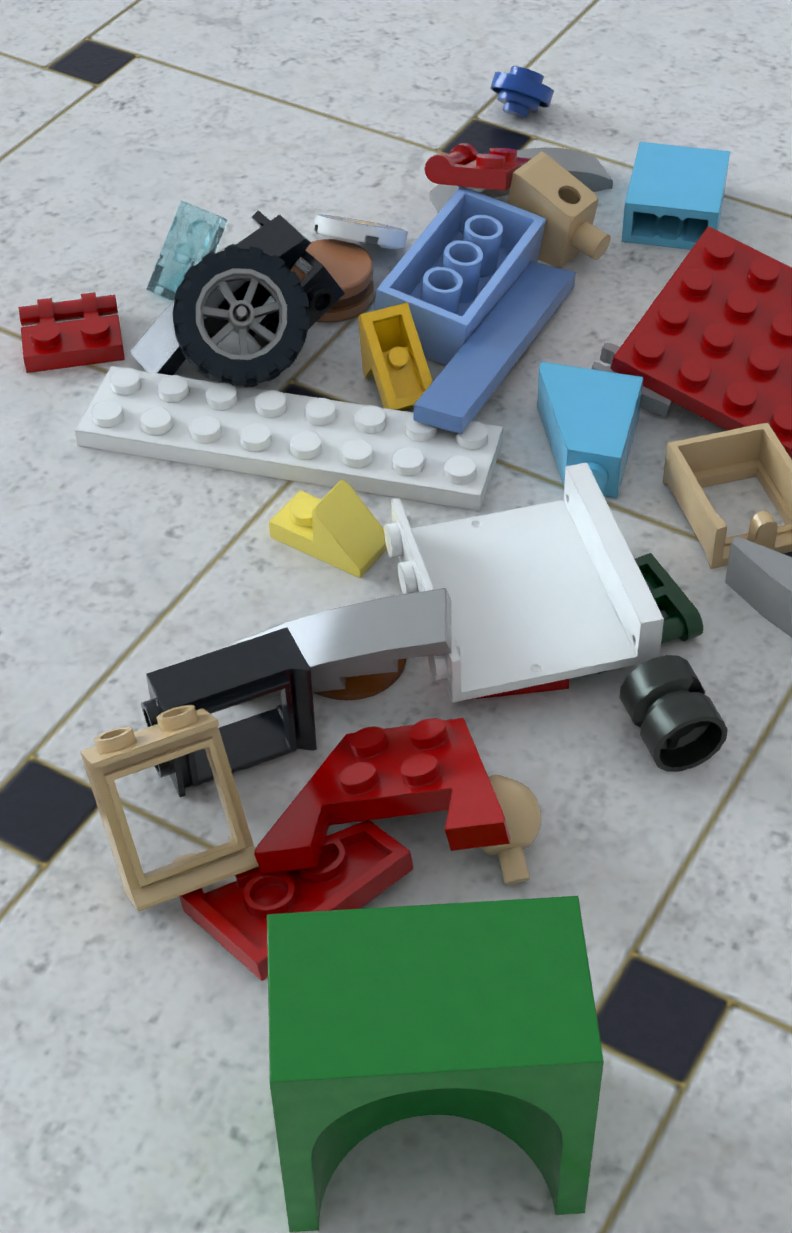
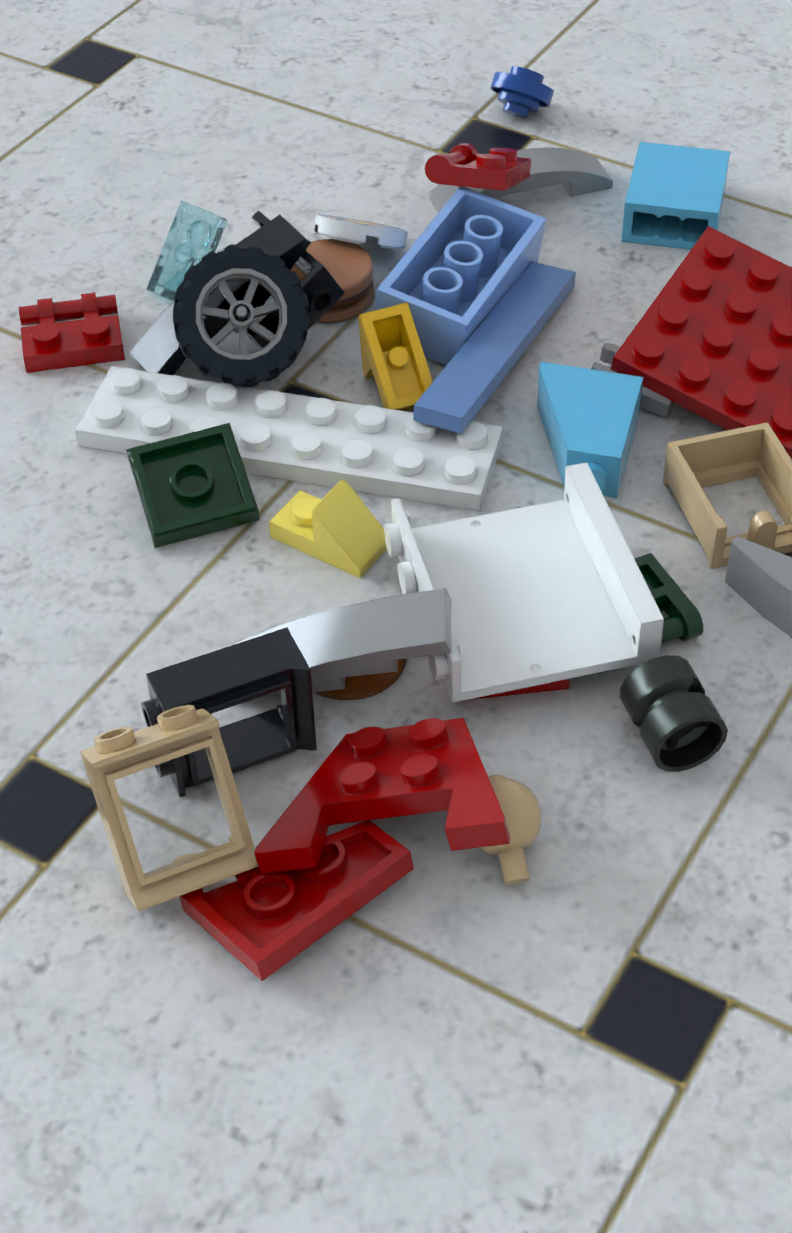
(192, 485): none -> dark green plate
(432, 1015): green piece -> none
(568, 205): tan torso -> none

